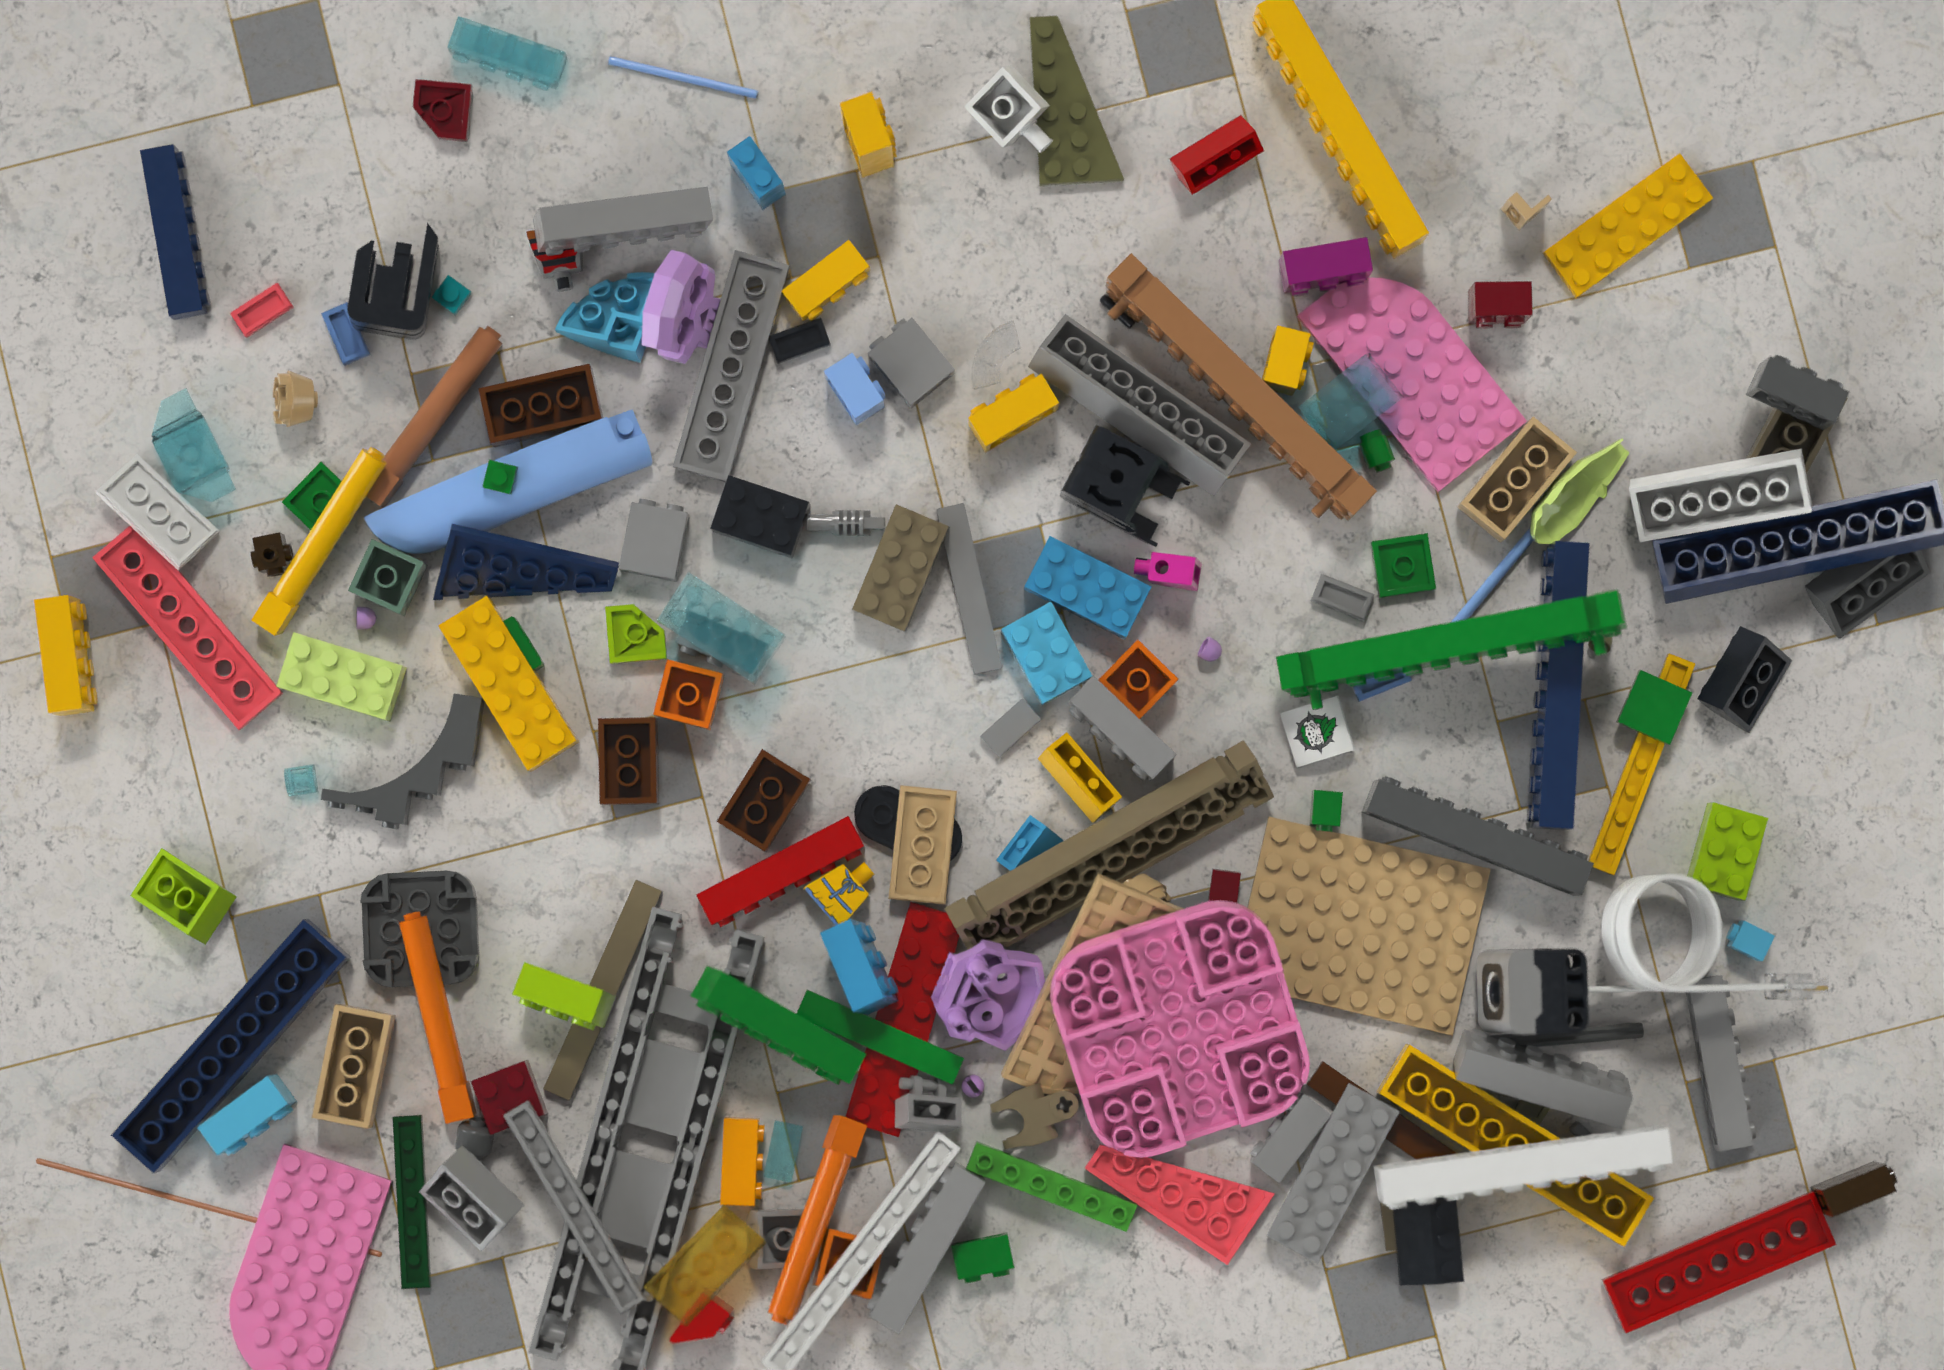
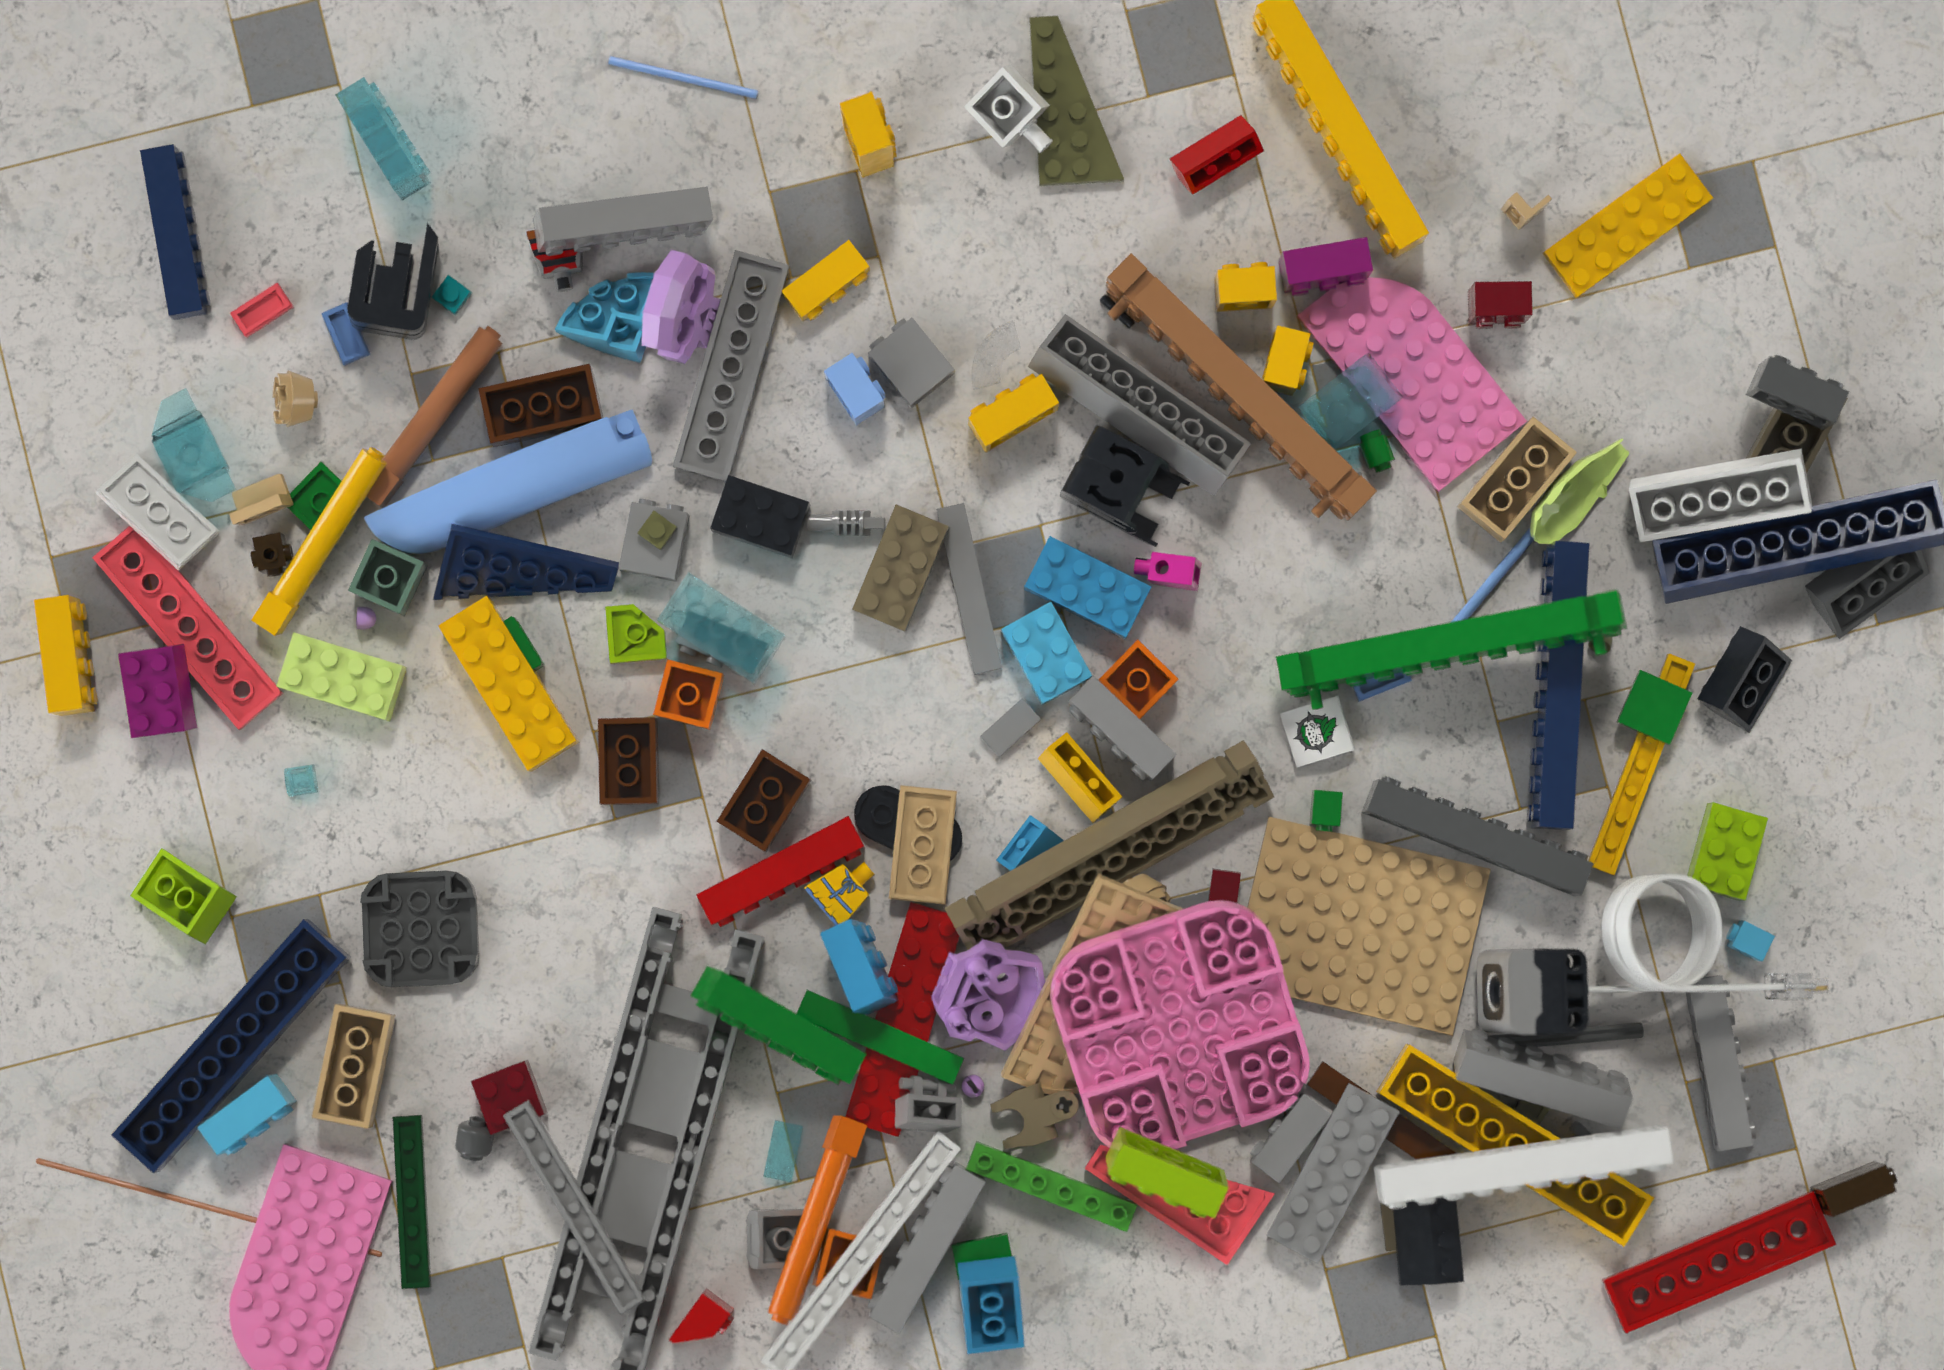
(157, 691): none -> magenta brick
(260, 500): none -> tan panel
(379, 132): none -> clear light blue brick
(444, 107): dark red plate -> none
(454, 745): dark grey arch -> none
(454, 1088): orange brick -> none
(471, 1198): light grey brick -> none
(499, 476): green plate -> none
(506, 53): clear light blue brick -> none
(563, 997): lime brick -> none
(608, 978): dark tan tile -> none
(657, 530): none -> olive plate
(704, 1265): clear yellow tile -> none
(741, 1161): light orange brick -> none
(756, 173): dark azure brick -> none
(799, 340): black tile -> none
(991, 1305): none -> dark azure brick
(1166, 1173): none -> lime brick
(1210, 650): lavender hinge -> none
(1245, 287): none -> yellow brick
(1342, 597): light grey tile -> none
(1403, 565): green tile -> none

